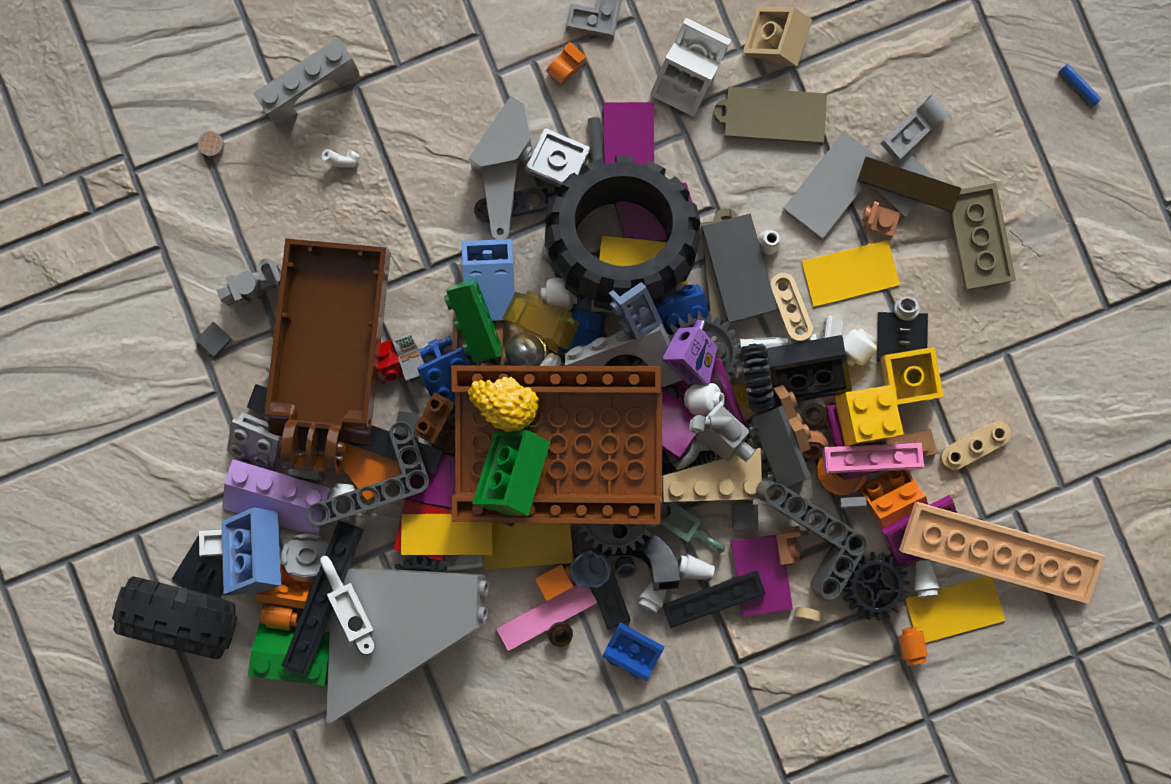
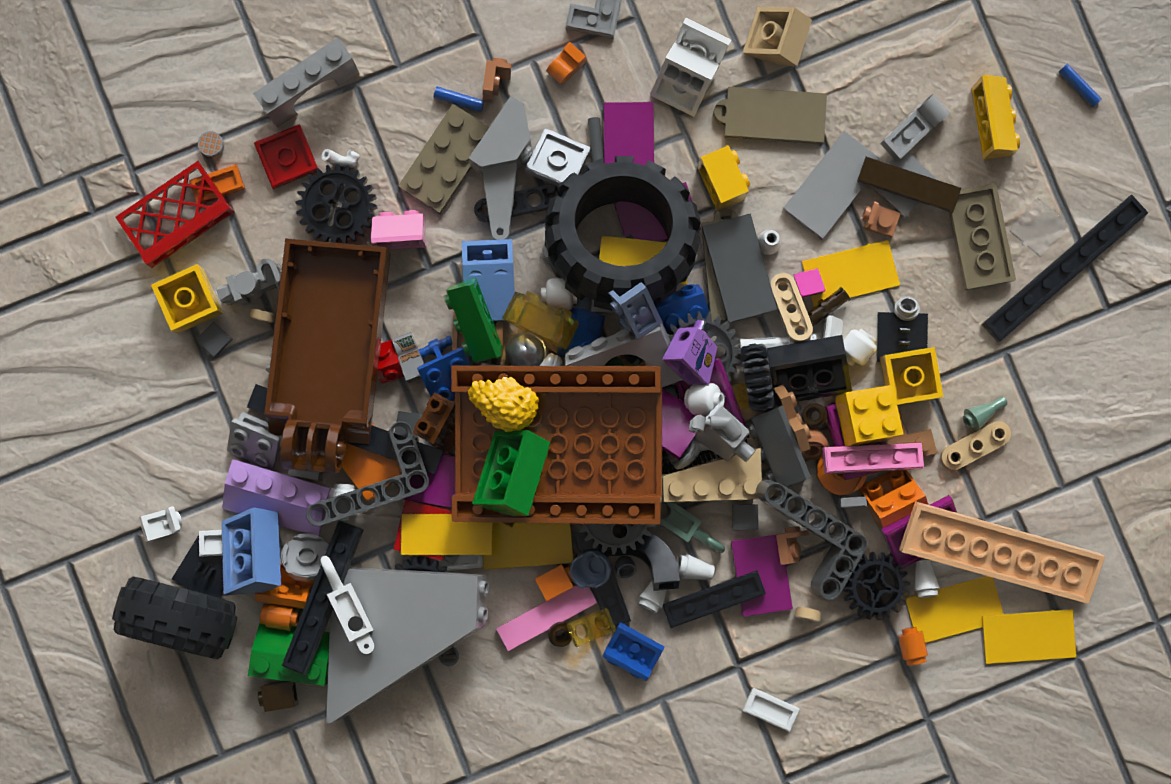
(160, 524): none -> white bracket
(185, 233): none -> red fence
(187, 299): none -> yellow brick
(227, 181): none -> orange tile
(262, 315): none -> tan tile
(278, 696): none -> dark brown brick
(286, 156): none -> red tile
(314, 199): none -> black gear
(399, 231): none -> bright pink slope
(444, 159): none -> dark tan plate
(449, 662): none -> dark grey hinge
(458, 99): none -> blue piece
(494, 71): none -> nougat bracket
(596, 626): none -> clear yellow bracket
(723, 177): none -> yellow brick
(770, 709): none -> white tile
(809, 283): none -> slope
(827, 306): none -> dark brown pin
(977, 416): none -> sand green cone
(995, 117): none -> yellow slope
(1029, 636): none -> yellow window
(1064, 268): none -> black tile

